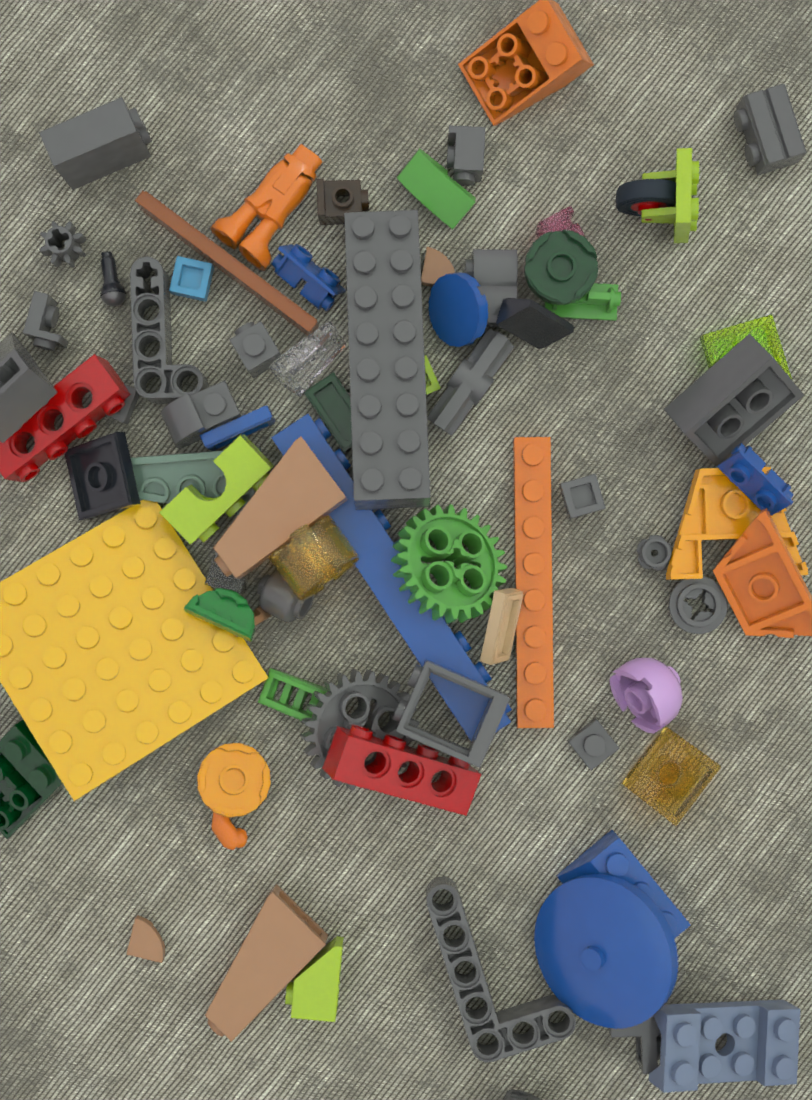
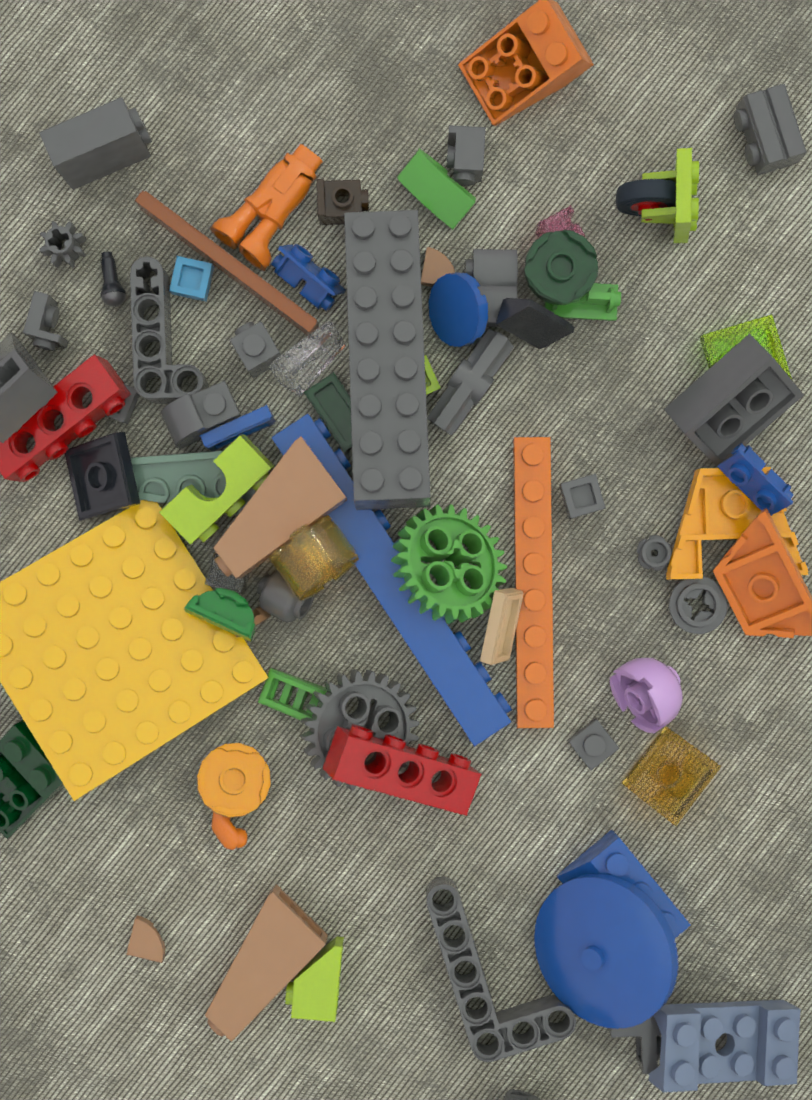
(486, 728): dark grey window -> none

